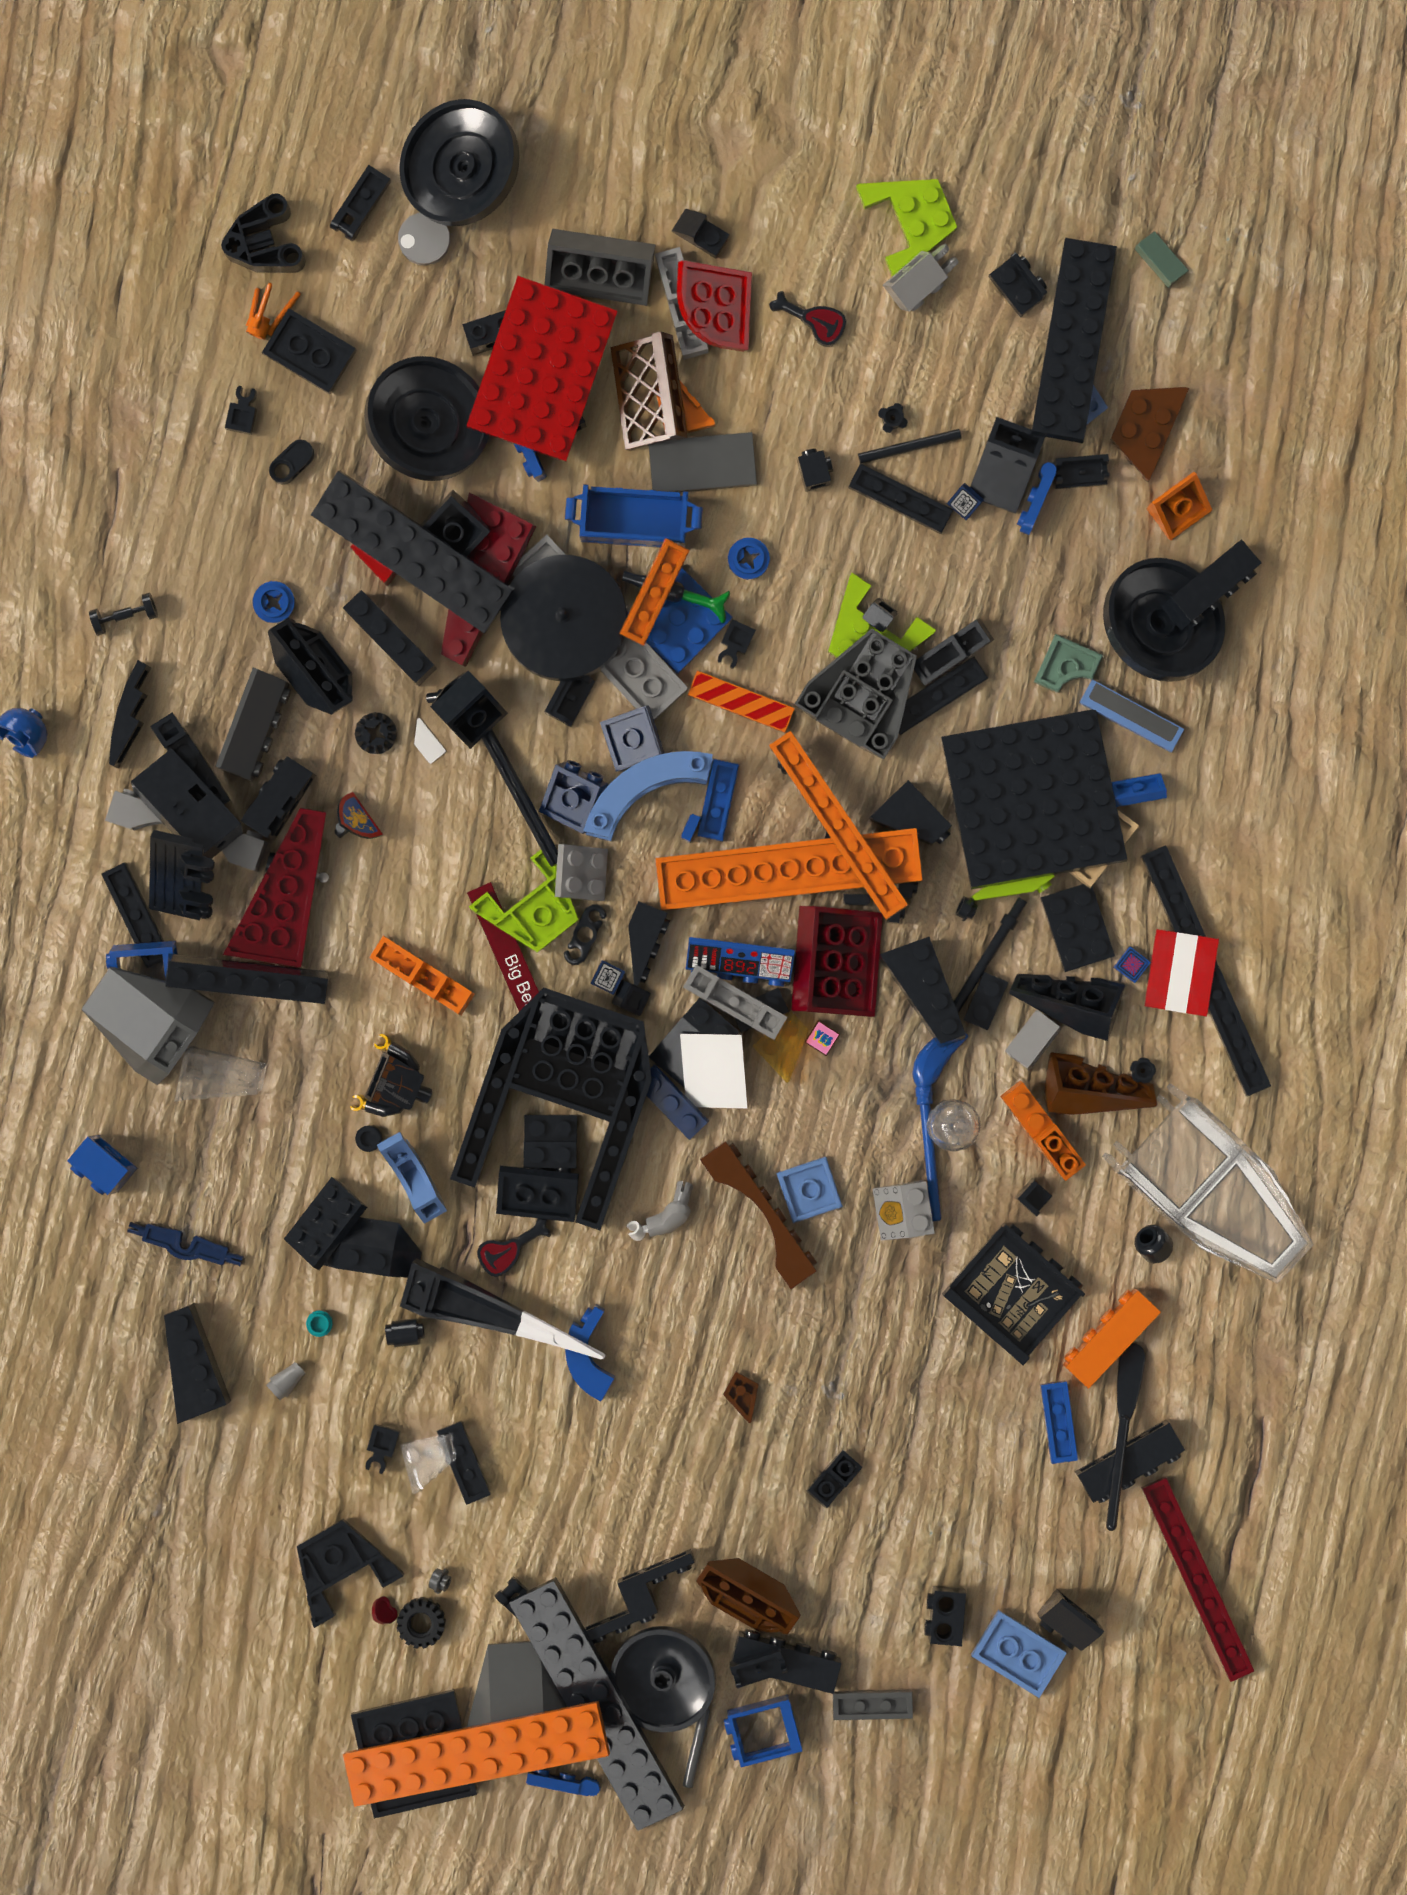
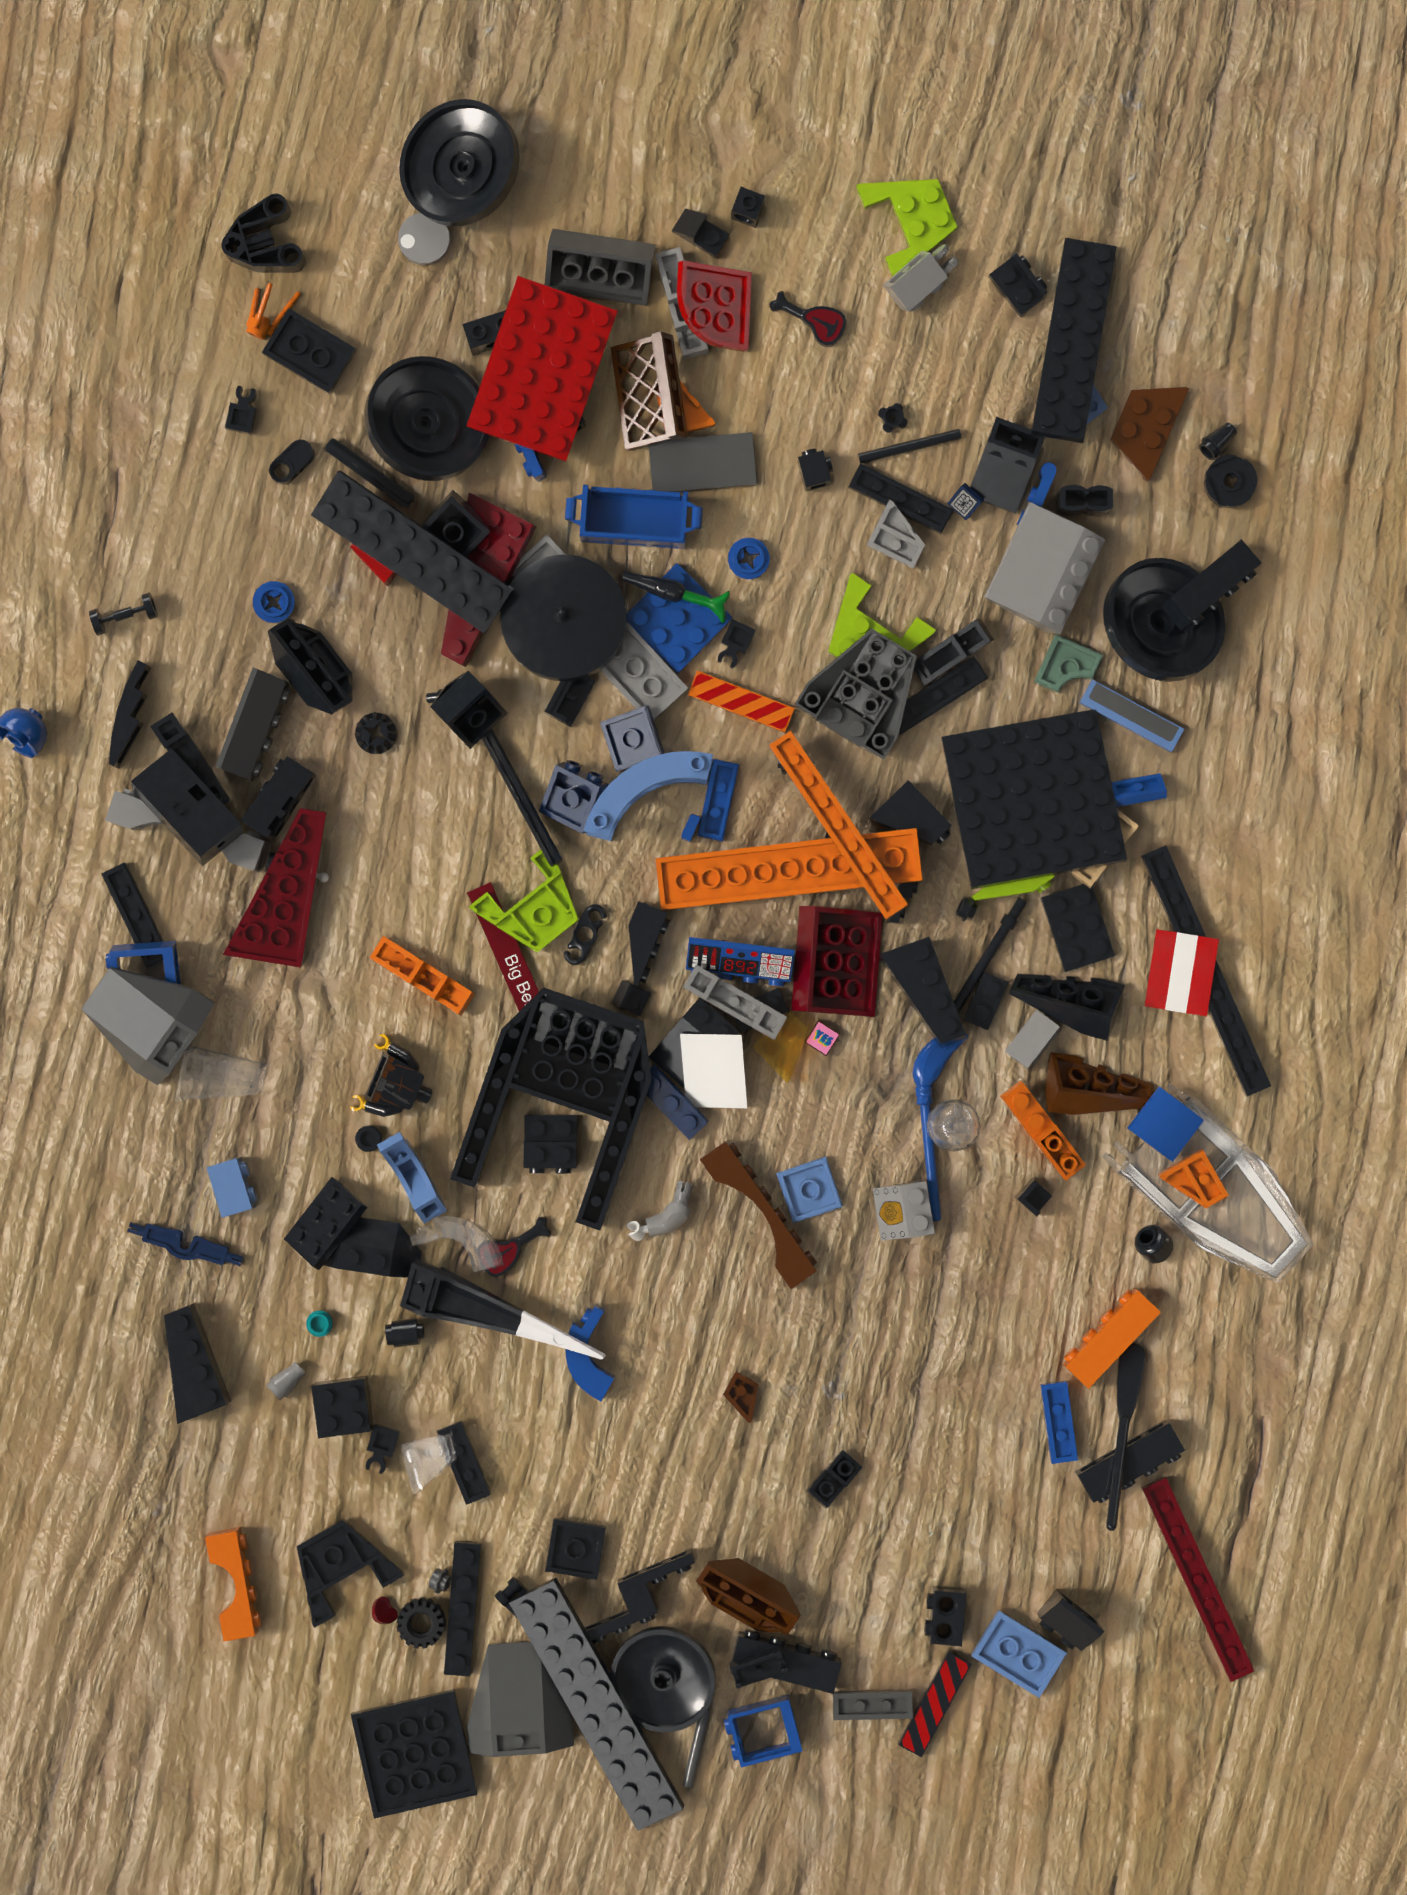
(101, 1165): blue brick -> none
(178, 876): black hinge -> none
(227, 1550): none -> orange arch
(232, 1187): none -> medium blue brick
(246, 978): black brick -> none
(342, 1406): none -> black brick
(355, 819): shield -> none
(360, 202): black plate -> none
(369, 473): none -> black axle
(389, 638): black brick -> none
(427, 743): white sticker -> none
(462, 1608): none -> black plate
(476, 1753): orange plate -> none
(477, 1241): none -> clear arch
(537, 1193): black plate -> none
(565, 1782): blue hinge -> none
(575, 1548): none -> black plate
(581, 872): light grey plate -> none
(607, 977): tile -> none
(654, 592): orange tile -> none
(748, 207): none -> black brick
(856, 899): black tile -> none
(880, 615): slope -> none
(896, 537): none -> light grey wing
(934, 1703): none -> tile
(1013, 1292): panel -> none
(1044, 569): none -> light grey slope
(1077, 499): none -> black brick
(1081, 471): black hinge -> none
(1131, 964): tile -> none
(1145, 1077): black plate -> none
(1161, 259): sand green slope -> none
(1165, 1124): none -> blue slope
(1180, 506): orange slope -> none
(1196, 1179): none -> orange wing
(1217, 441): none -> black cone
(1237, 468): none -> black plate

